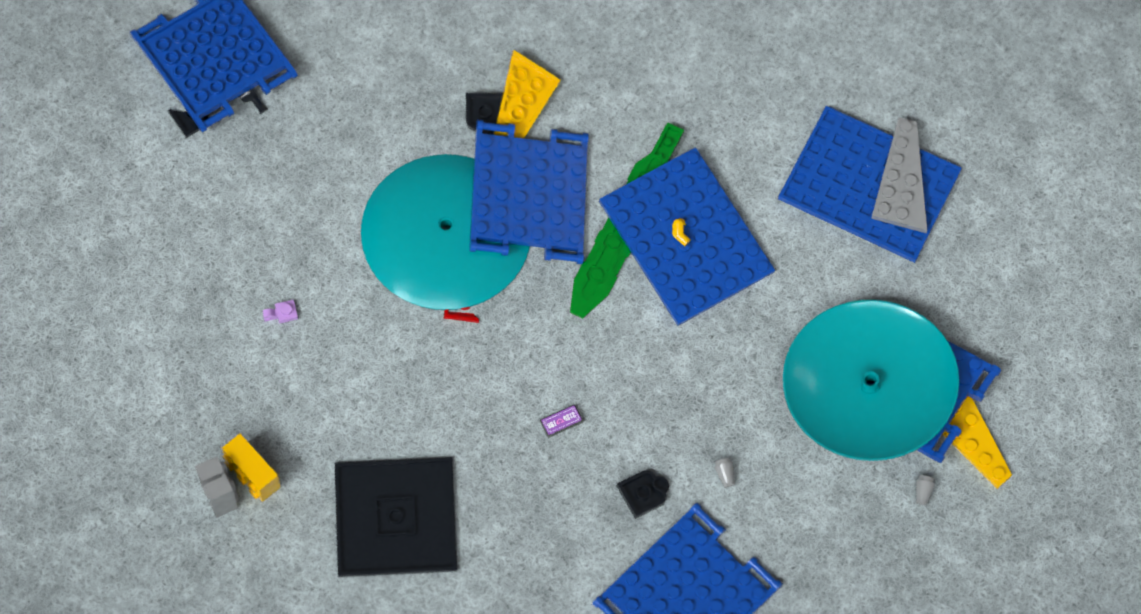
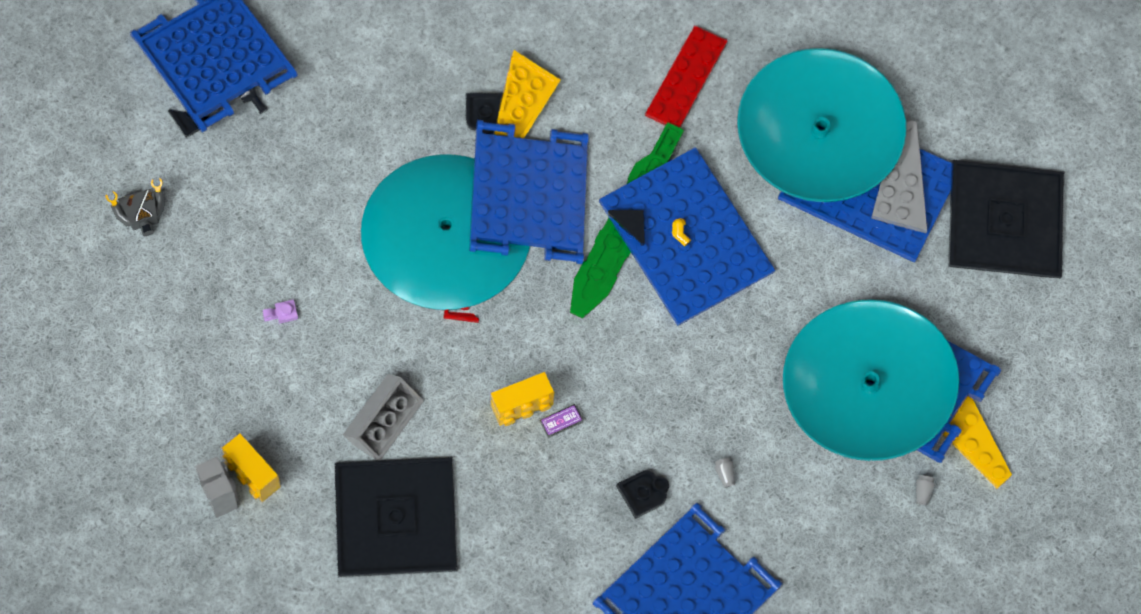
(140, 209): none -> dark grey torso
(383, 417): none -> light grey slope
(522, 399): none -> yellow piece
(631, 221): none -> black tile
(686, 77): none -> red plate
(826, 90): none -> teal dish
(1006, 219): none -> black tile

